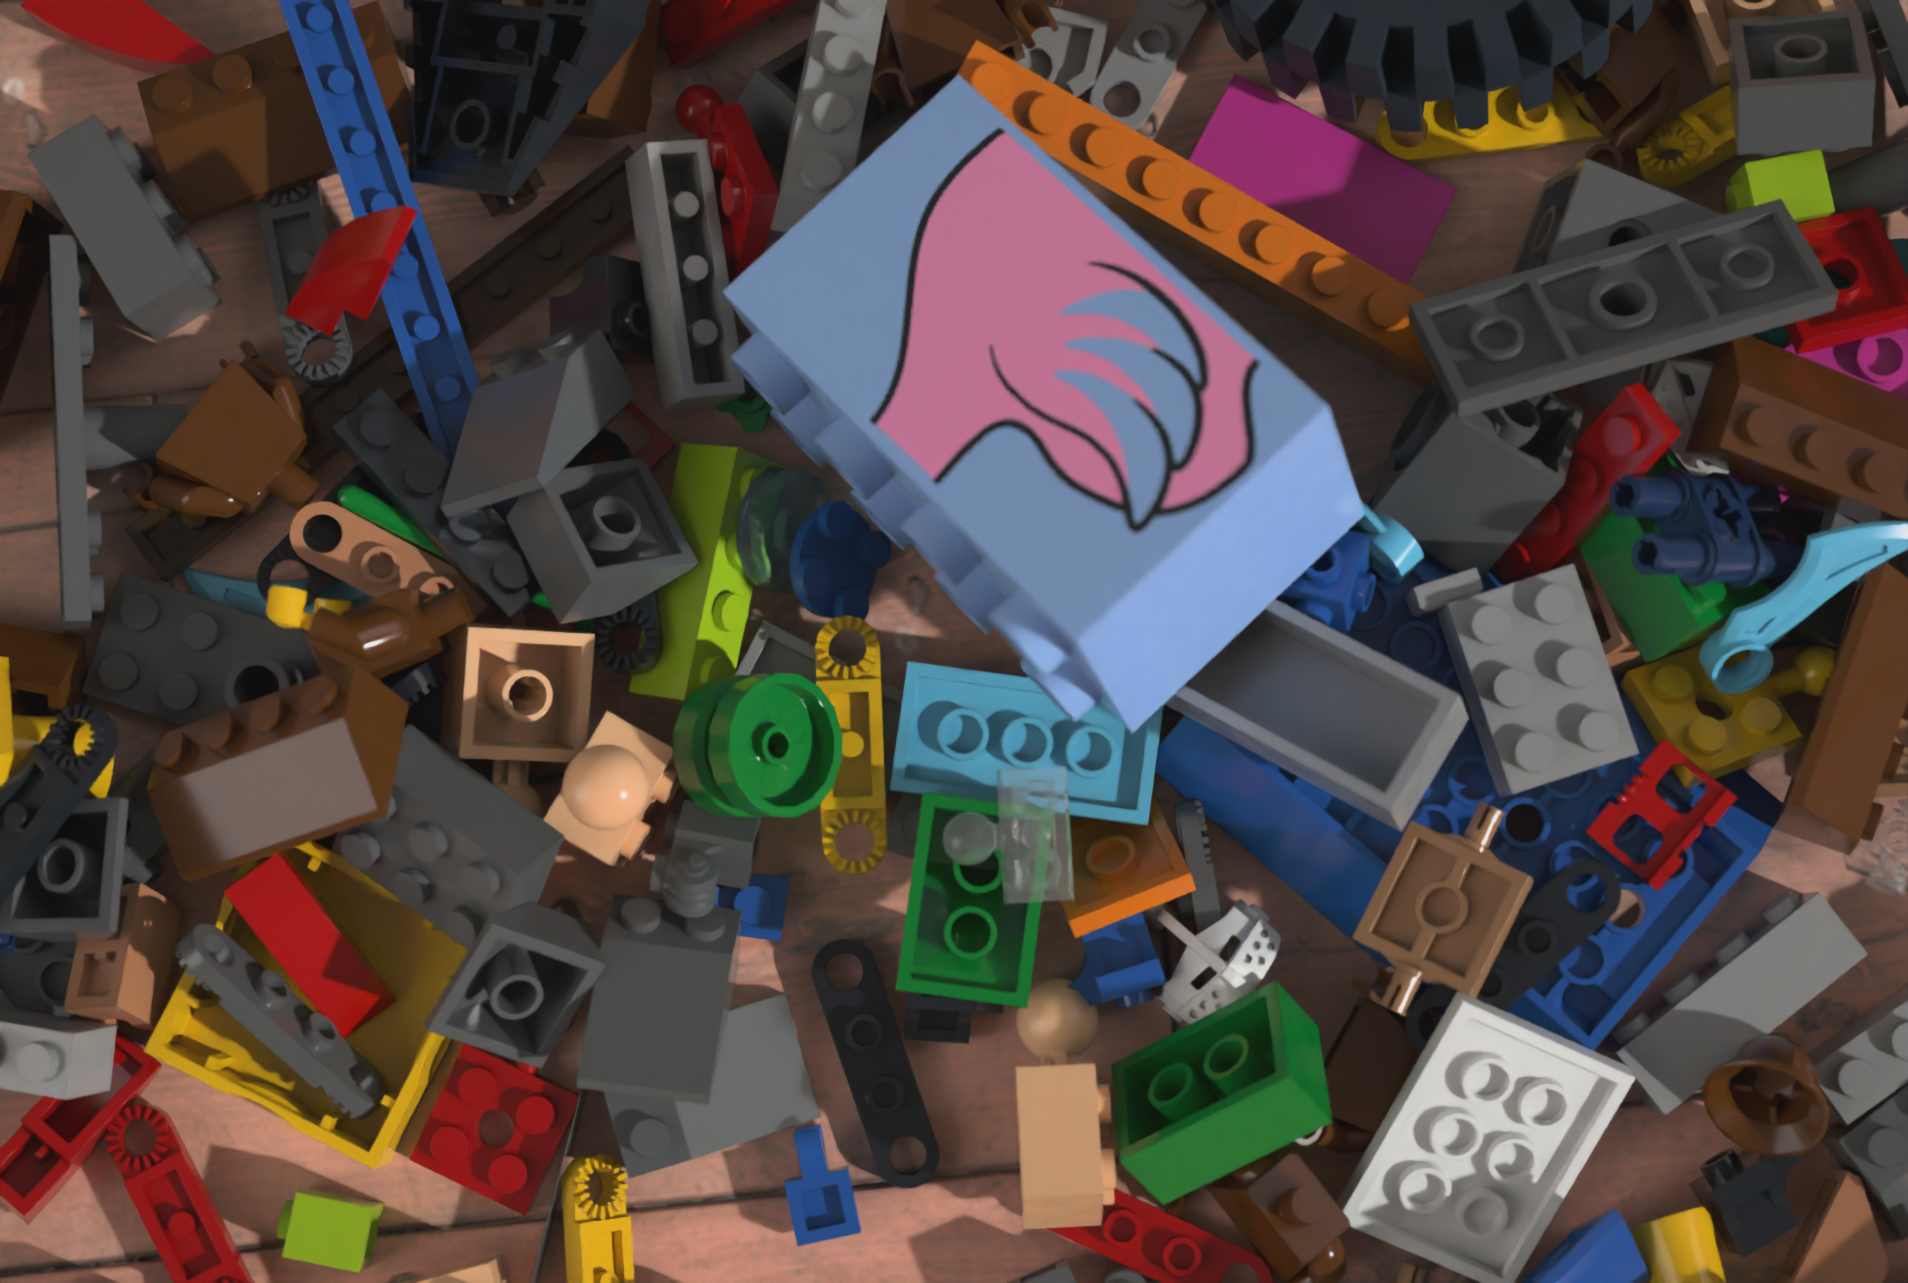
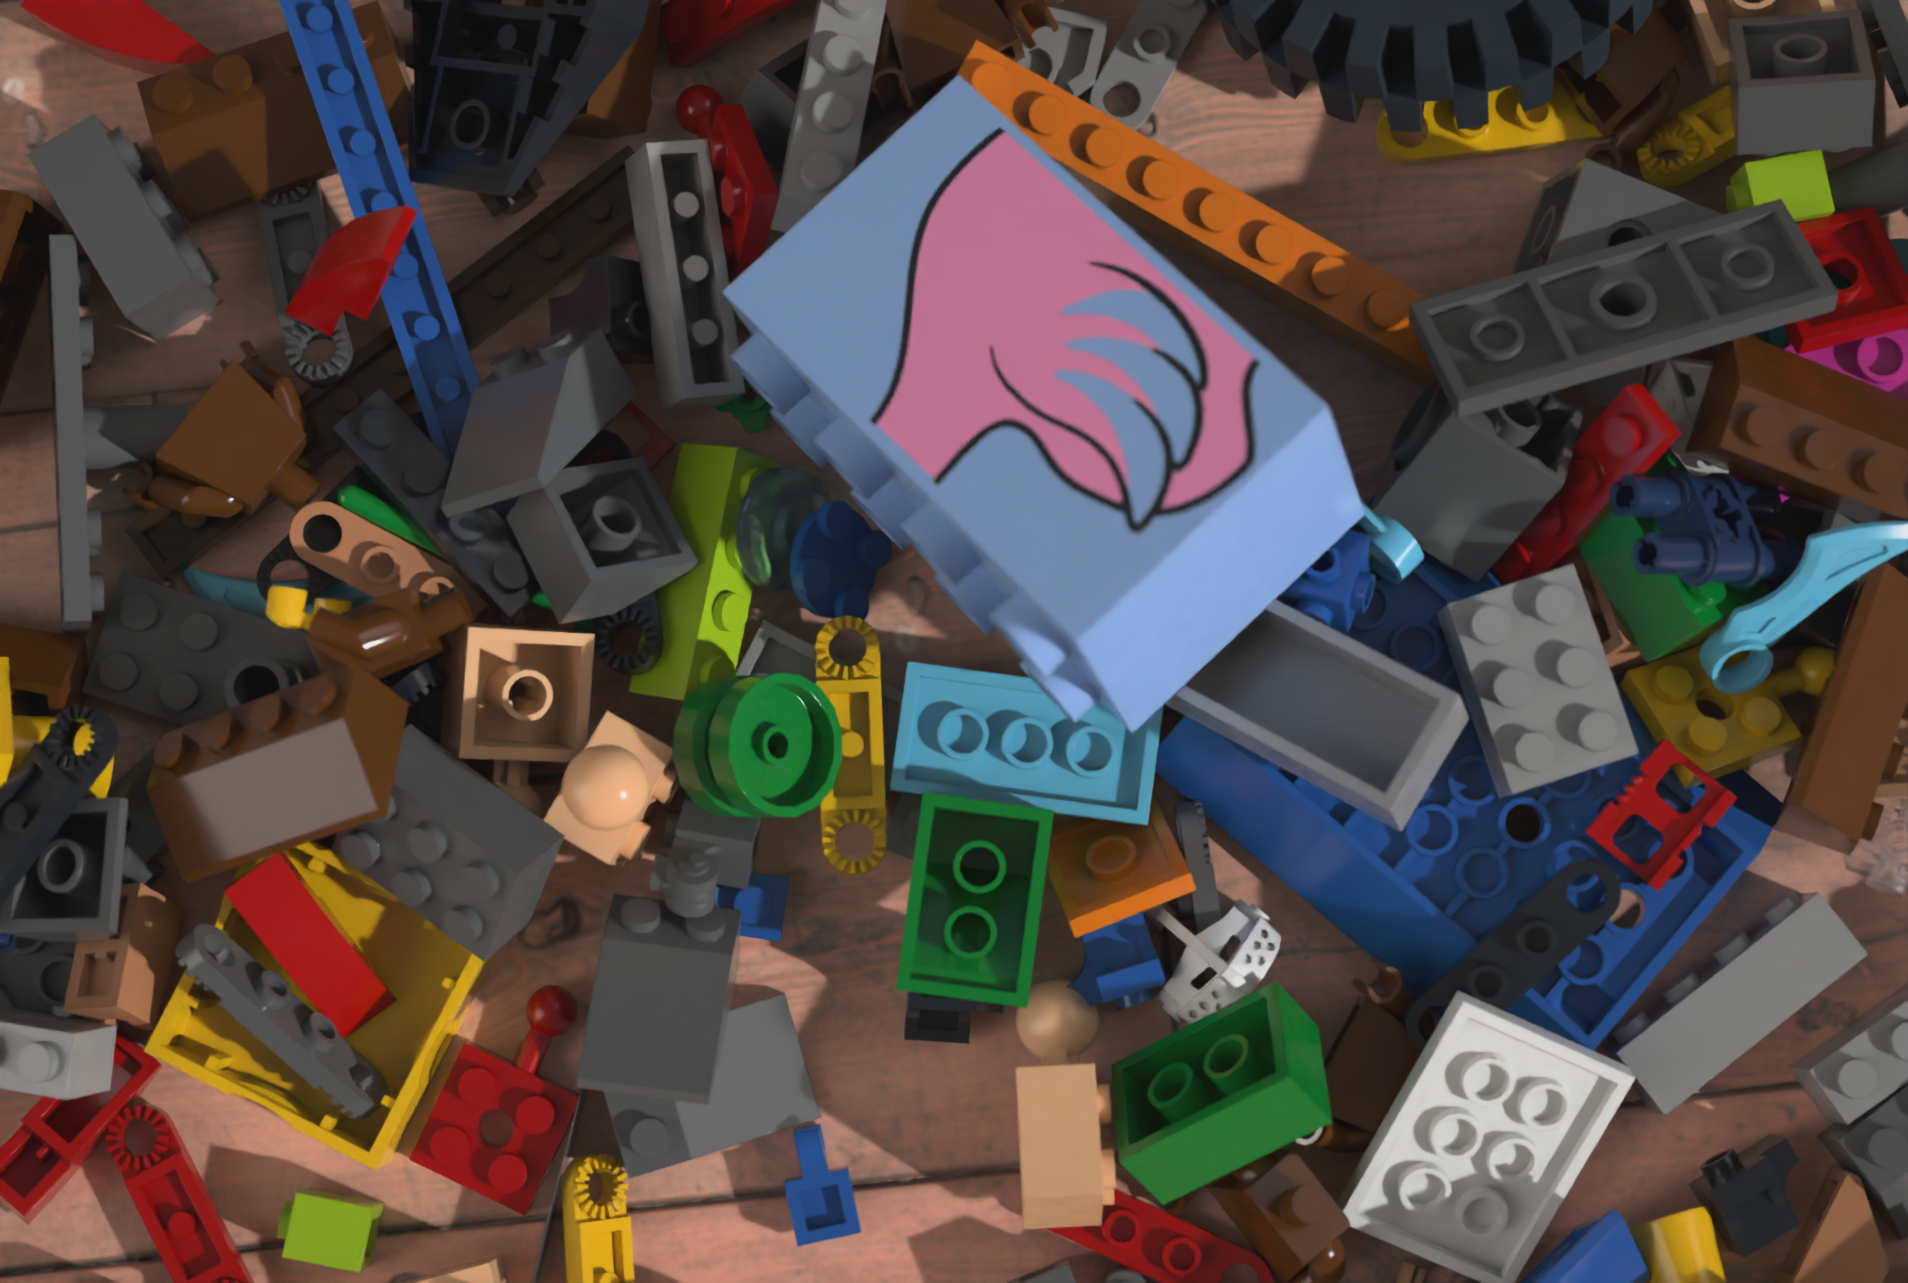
(520, 984): dark grey slope -> none
(875, 1063): black plate -> none
(1030, 834): clear plate -> none
(1323, 178): dark pink tile -> none
(1438, 593): light grey tile -> none
(1443, 909): medium nougat plate -> none
(1768, 1097): reddish brown hat -> none

